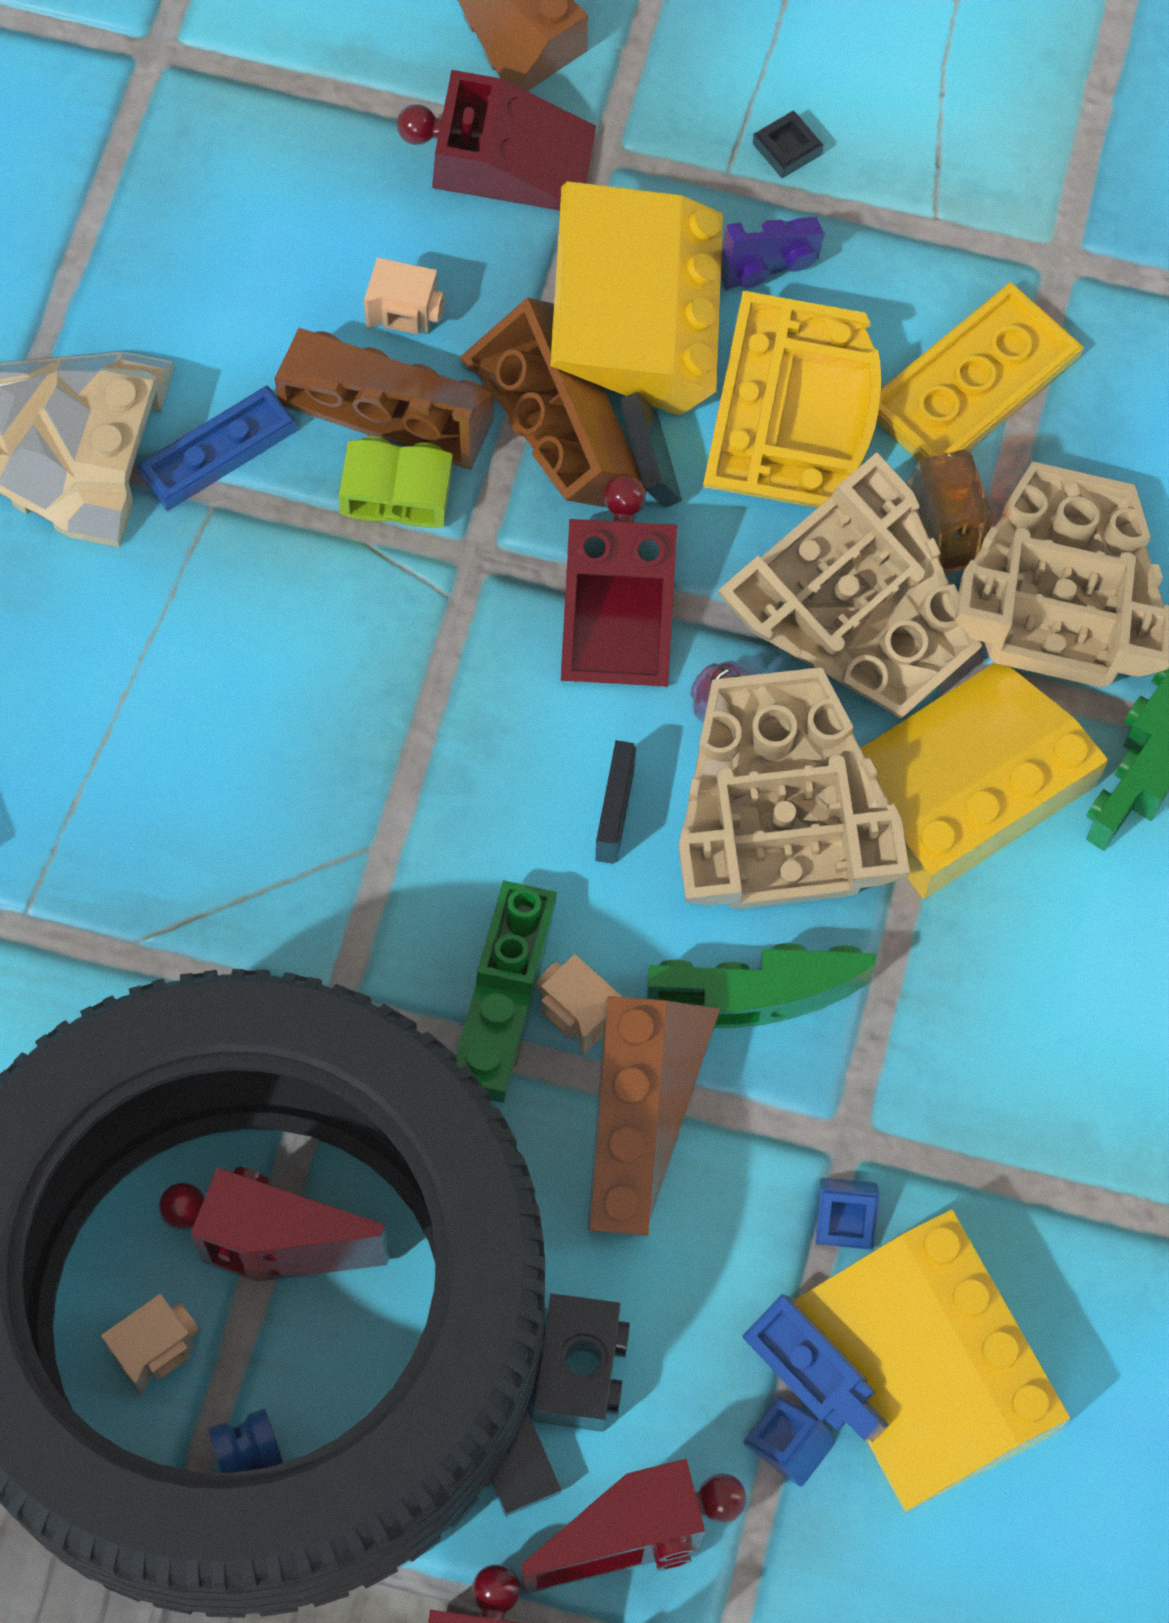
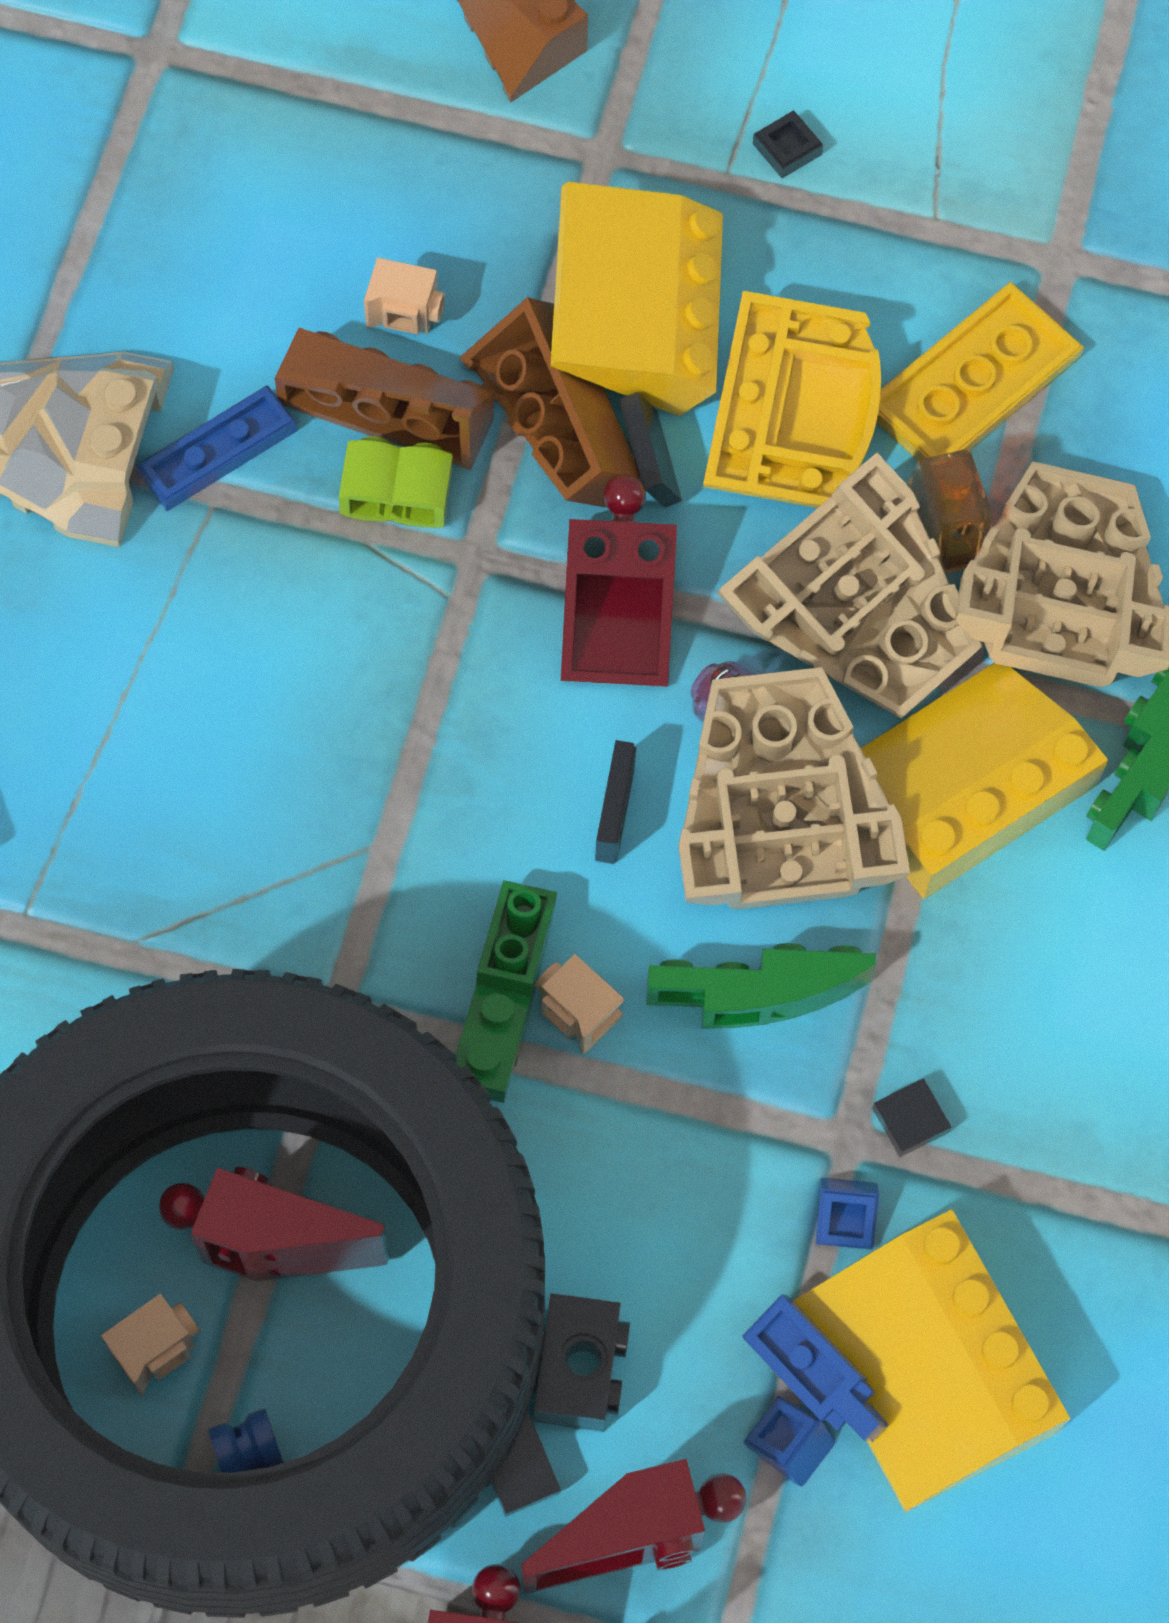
(519, 145): dark red slope -> none
(643, 1093): dark orange wedge -> none
(782, 246): dark purple wing -> none
(911, 1117): none -> black tile

